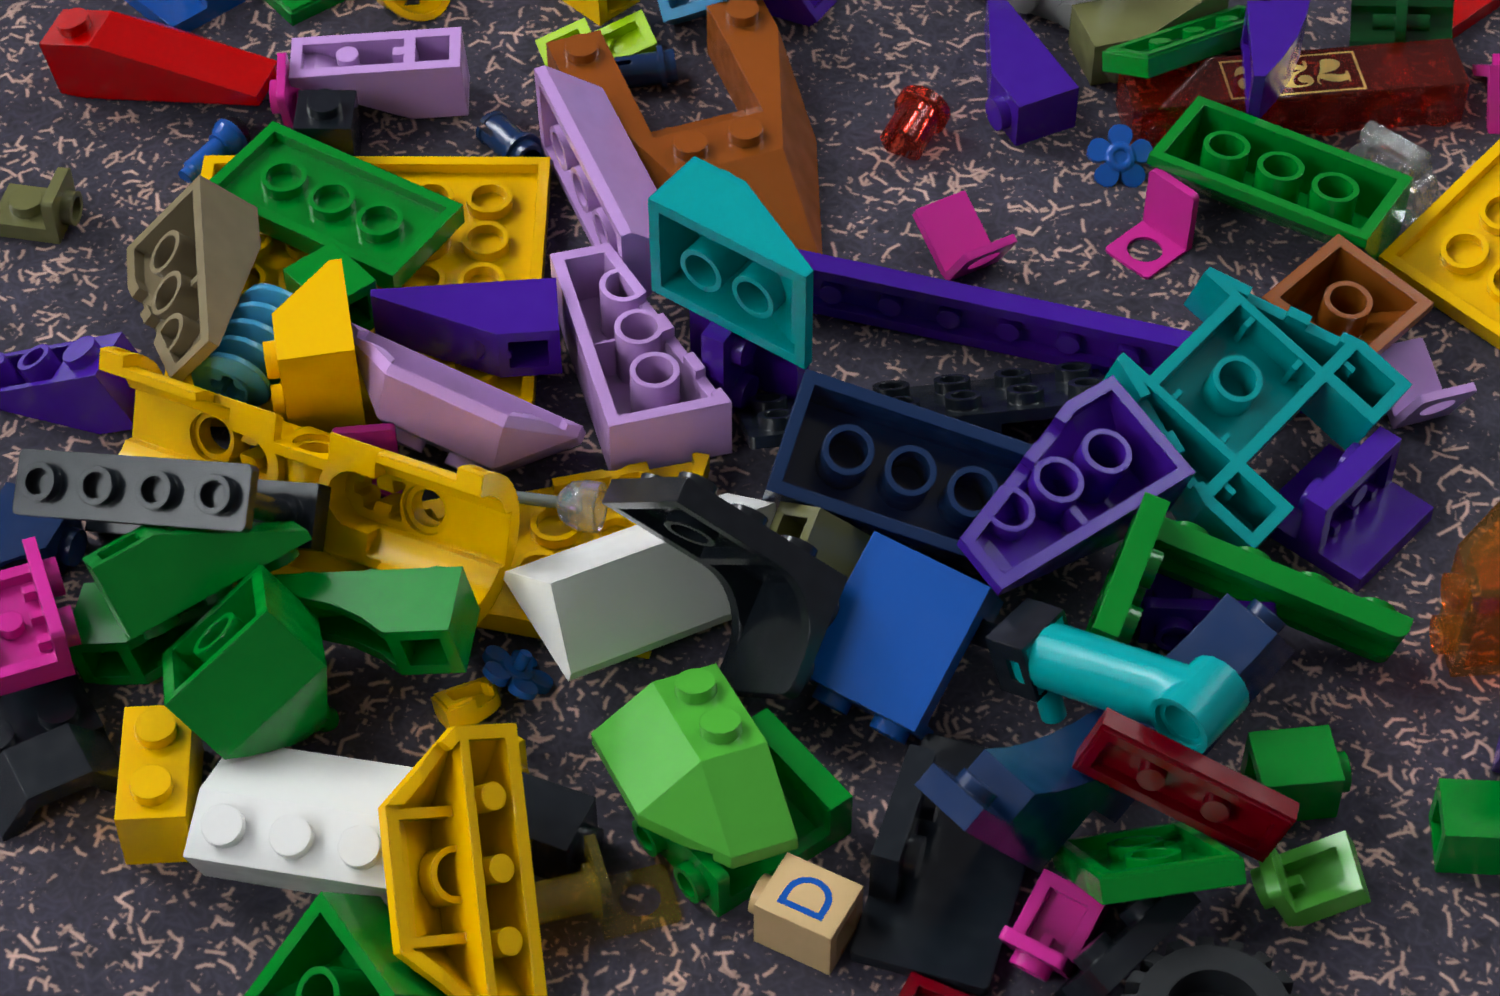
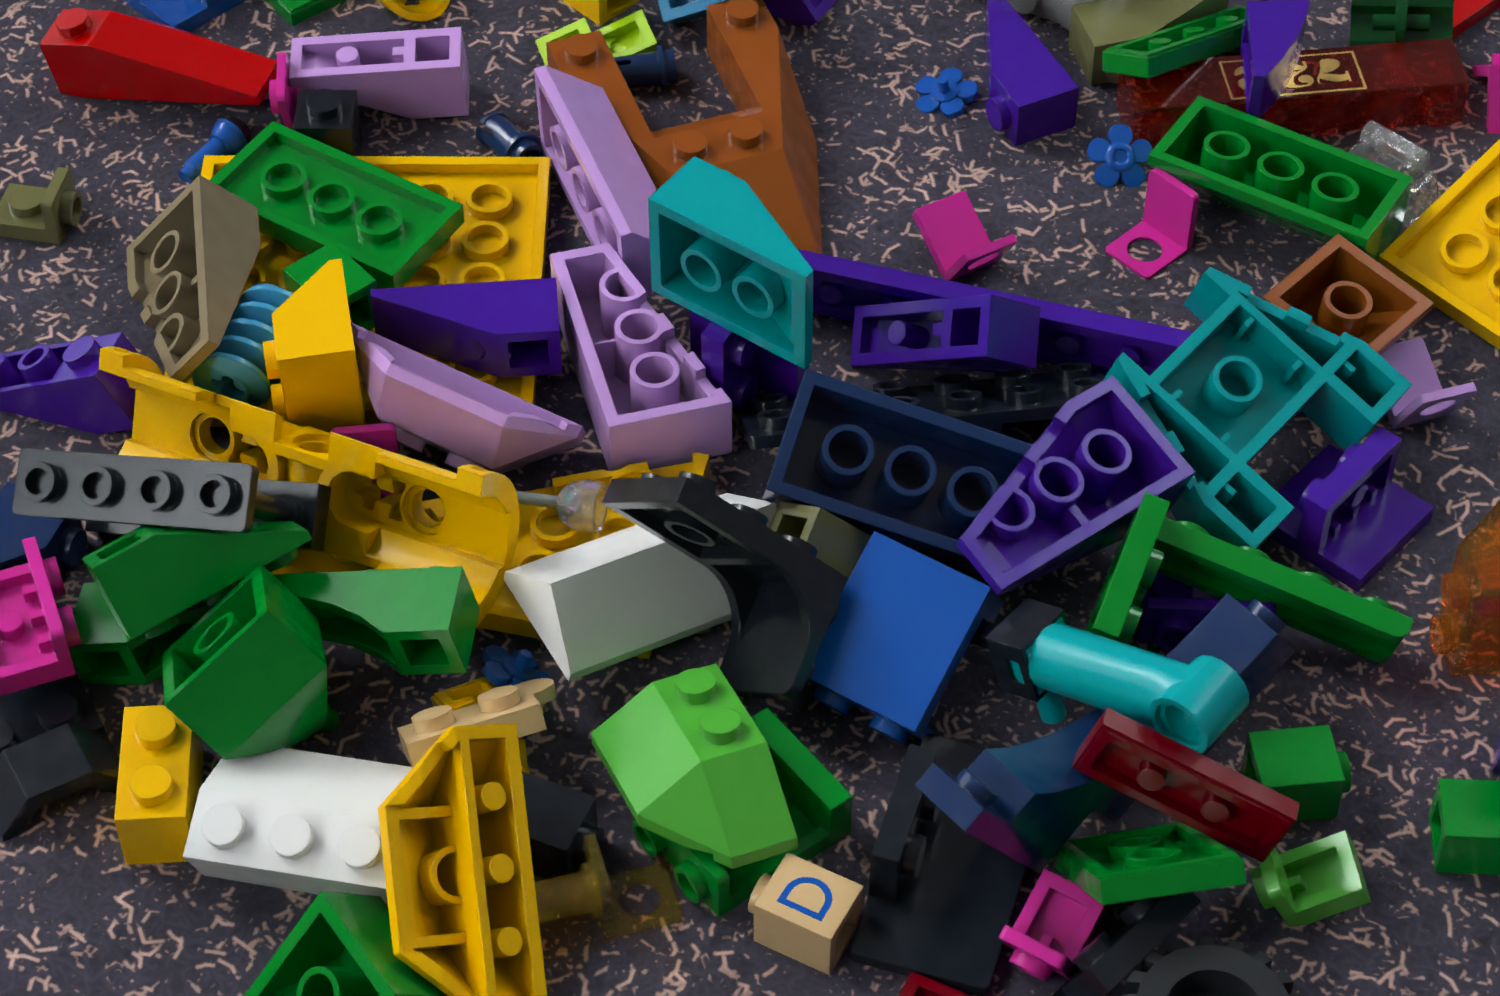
(504, 704): none -> tan hinge
(916, 119): clear red bush -> none
(946, 92): none -> blue plant
(947, 334): none -> dark purple slope

